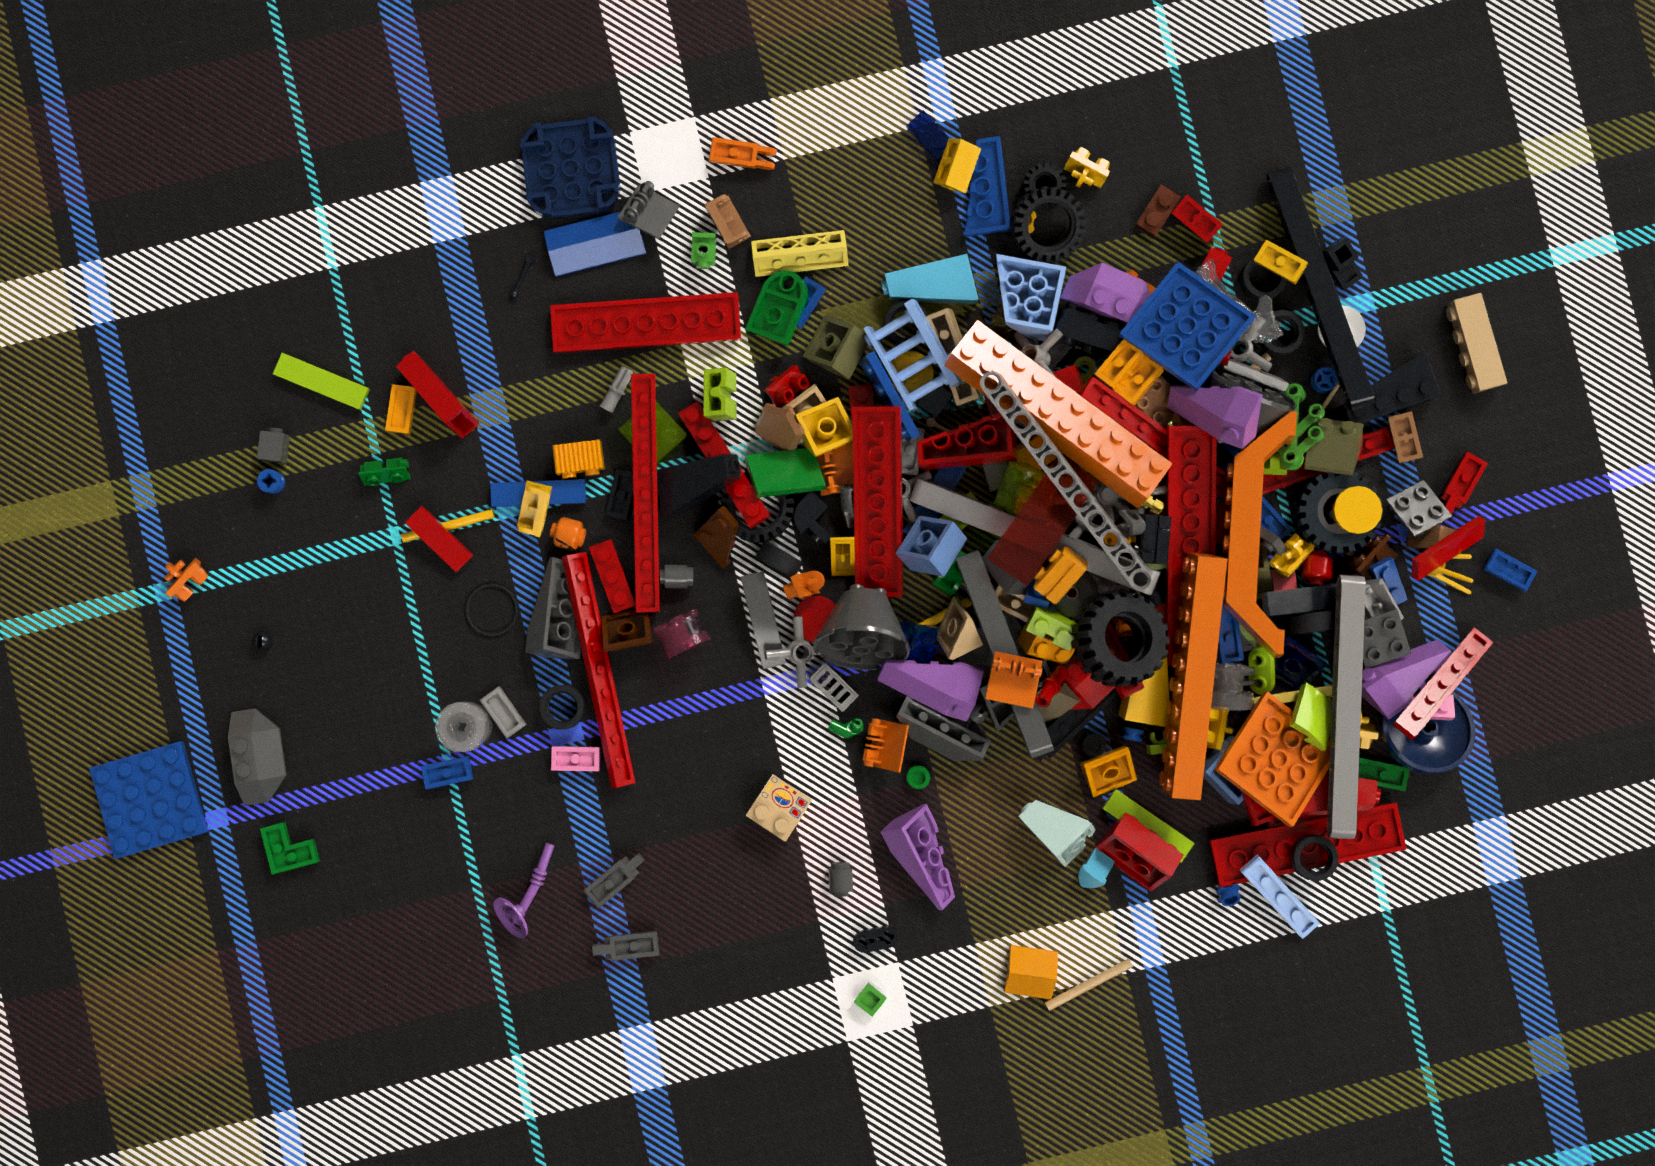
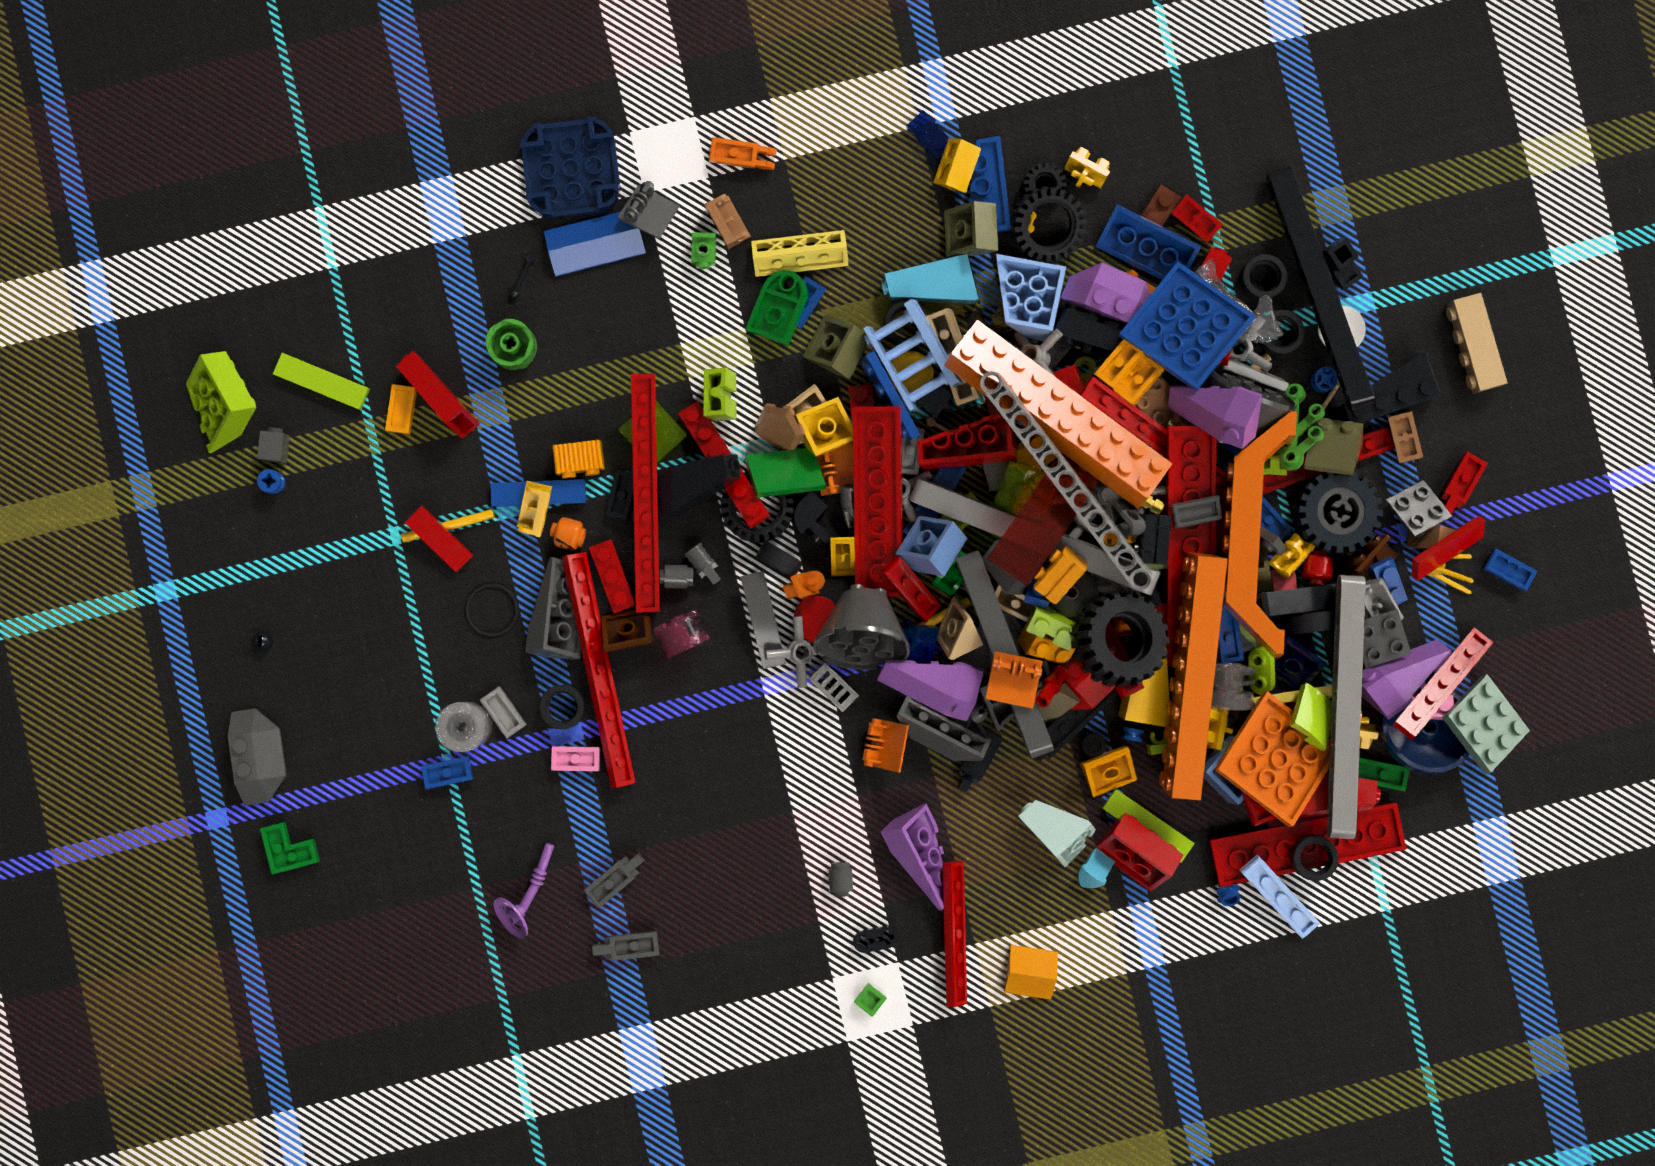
(148, 799): blue plate -> none
(178, 587): orange hips -> none
(220, 399): none -> lime wedge
(395, 471): green hinge -> none
(504, 333): none -> bright green brick
(616, 389): light grey axle -> none
(645, 322): red plate -> none
(703, 563): none -> dark grey hinge
(719, 535): reddish brown wing -> none
(779, 807): tan slope -> none
(783, 388): red hips -> none
(848, 729): green arm -> none
(911, 588): none -> red tile
(918, 777): green tile -> none
(955, 933): none -> red tile
(971, 229): none -> olive slope
(974, 770): none -> black hinge
(1089, 984): tan bar -> none
(1145, 243): none -> blue slope
(1196, 511): none -> dark grey tile
(1280, 262): yellow plate -> none
(1357, 510): yellow tile -> none
(1485, 724): none -> plate

